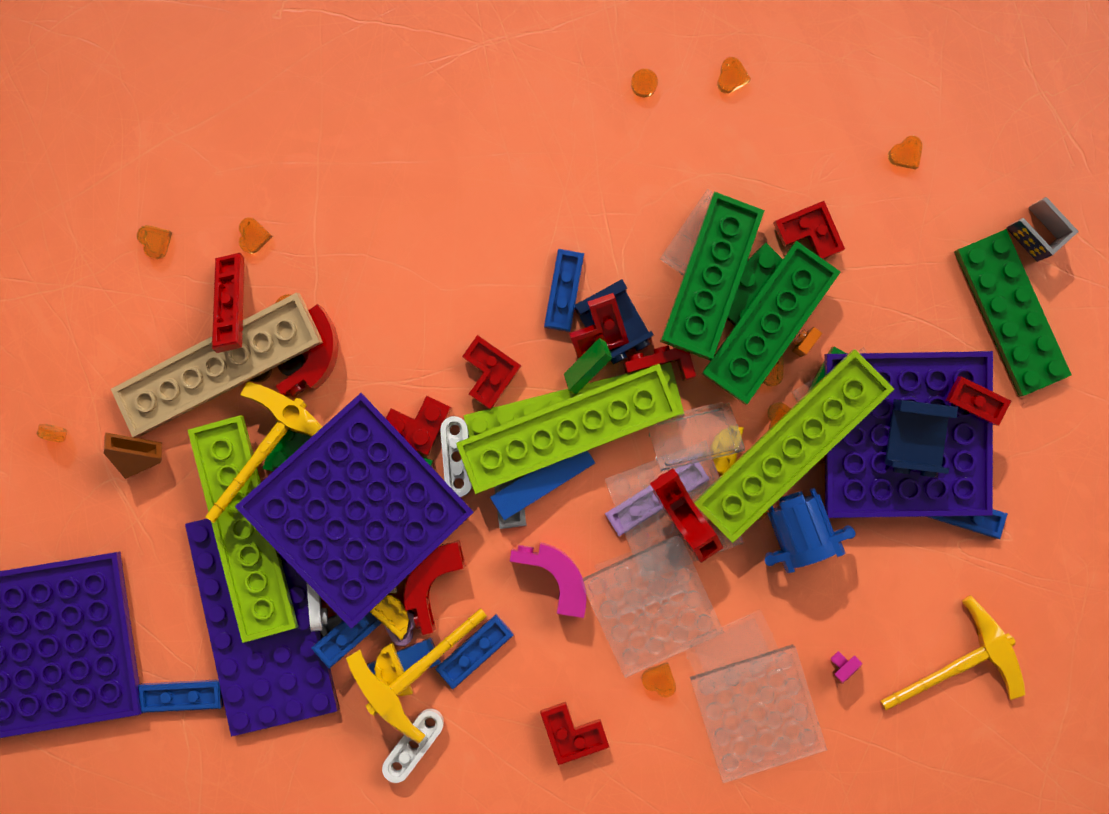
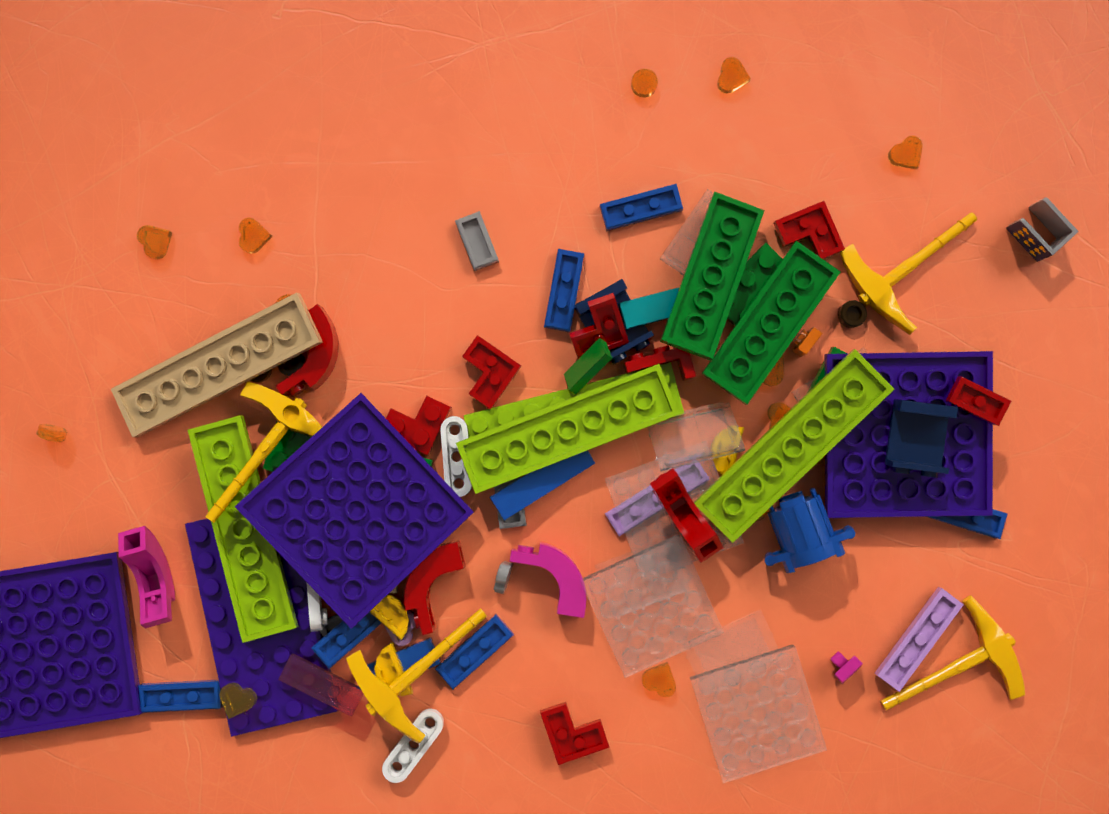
(131, 454): dark orange slope -> none
(152, 573): none -> dark pink arch
(228, 303): red plate -> none
(237, 700): none -> clear yellow tile
(321, 684): none -> clear pink tile
(477, 241): none -> light grey tile
(503, 577): none -> light grey tile
(641, 207): none -> blue tile
(647, 308): none -> teal tile
(852, 314): none -> dark brown tile
(878, 290): none -> yellow piece
(919, 639): none -> lavender plate
(1012, 313): green plate -> none

